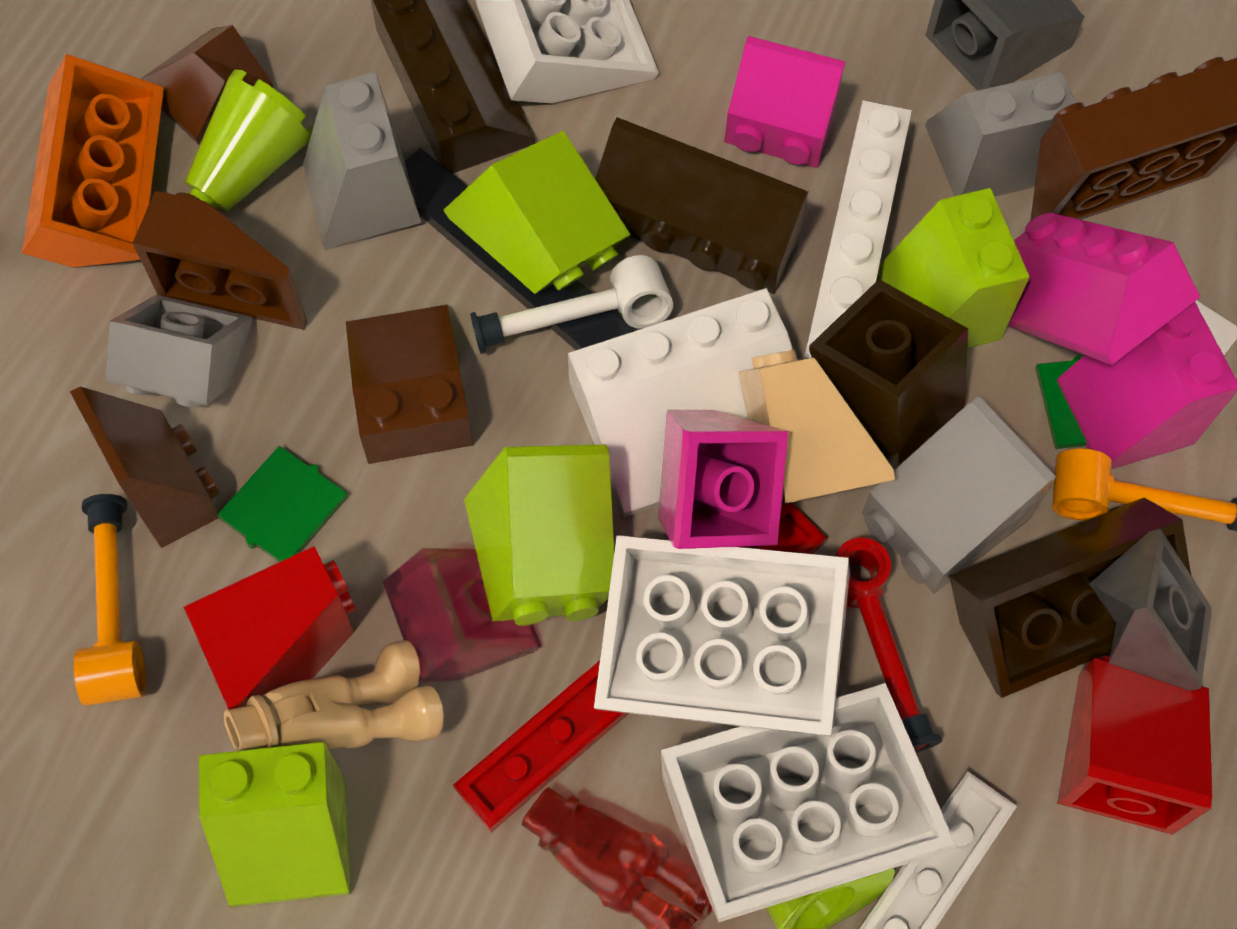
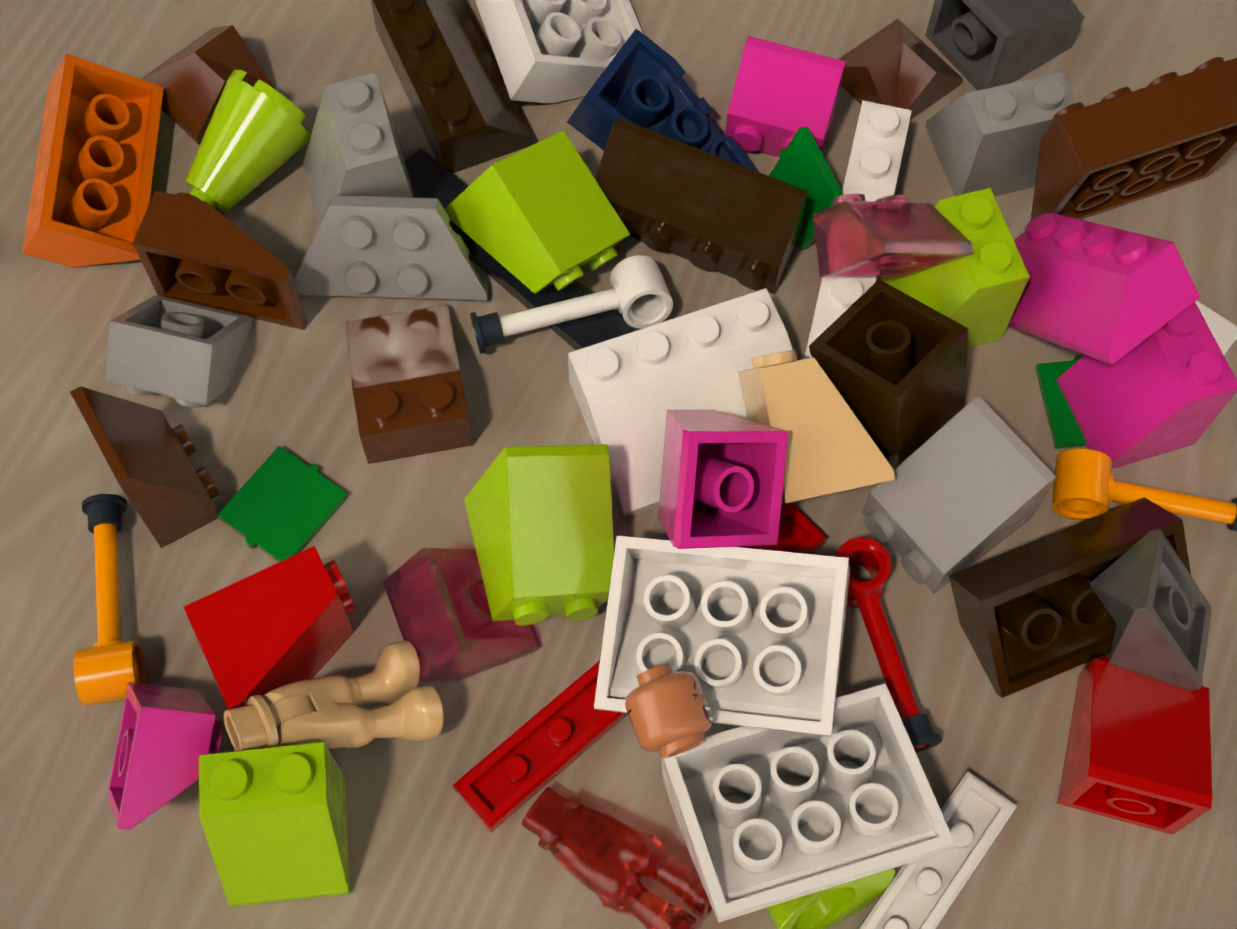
(158, 749): none -> dark pink slope
(388, 252): none -> light grey wing
(648, 90): none -> dark blue wedge
(668, 711): none -> nougat head
(807, 169): none -> green piece
(884, 238): none -> clear pink slope
(897, 71): none -> reddish brown slope

